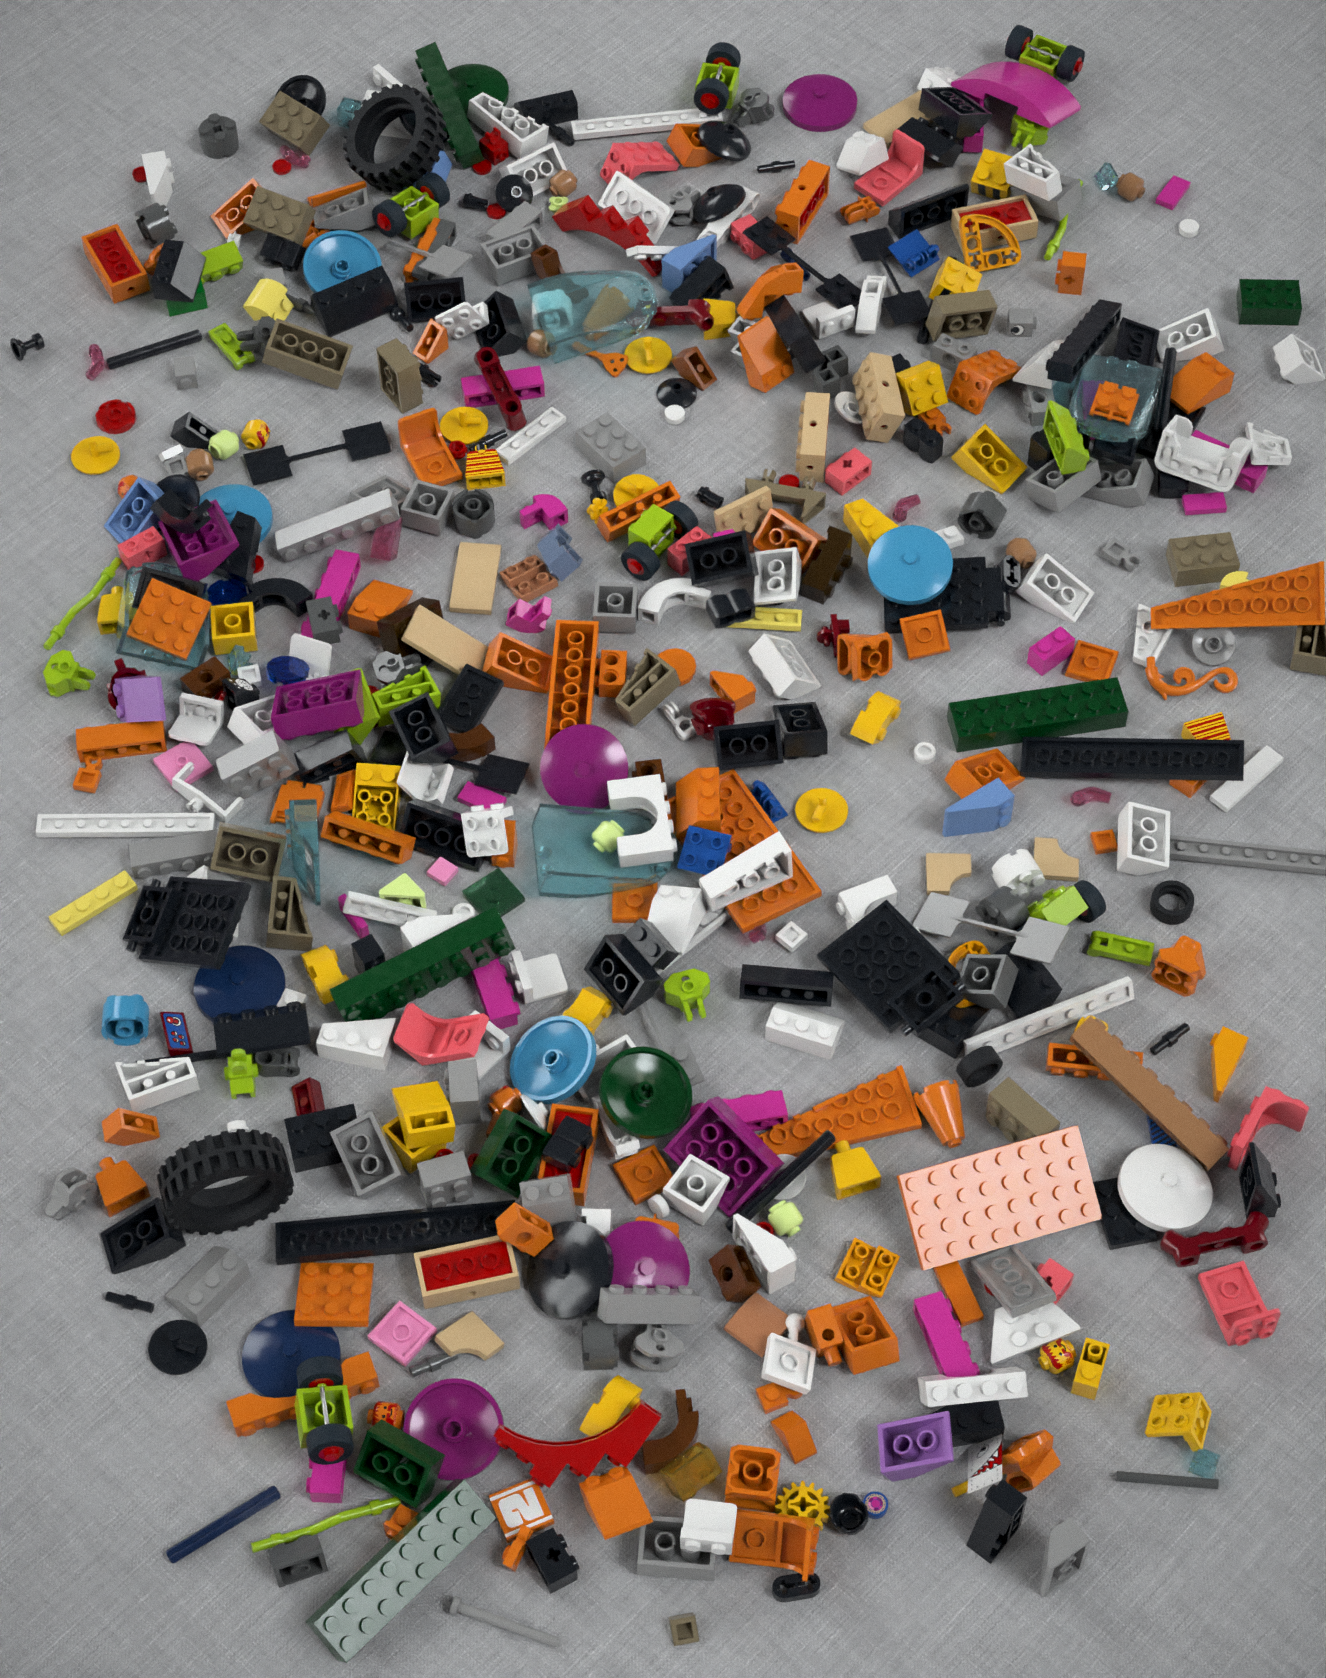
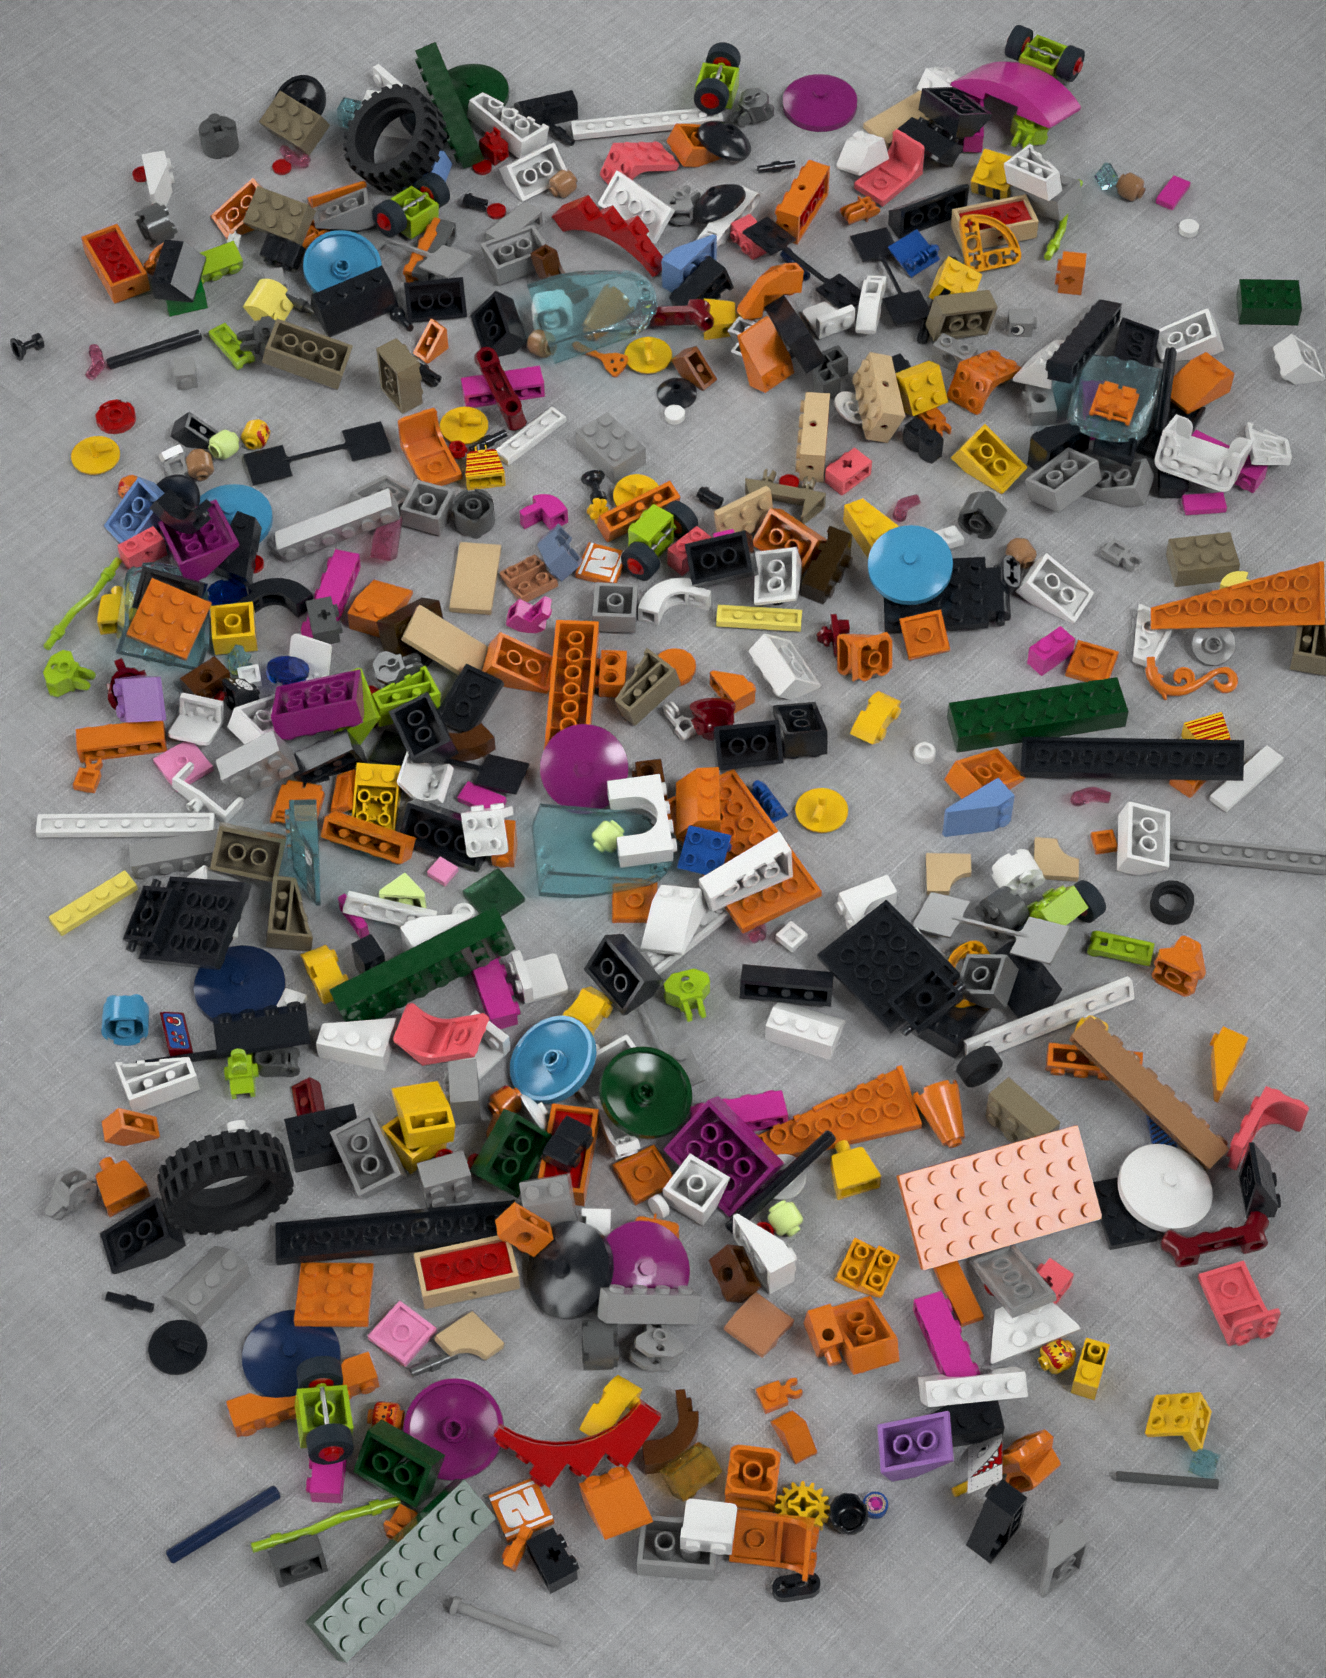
(464, 319): white bracket -> none
(505, 195): black dish -> none
(557, 202): yellowish green plate -> none
(600, 564): none -> tile
(651, 944): brick -> none
(655, 252): white plate -> none
(684, 1629): dark tan slope -> none
(730, 608): black brick -> none
(787, 1360): white plate -> none
(1064, 439): lime slope -> none
(1169, 1038): black bar -> none

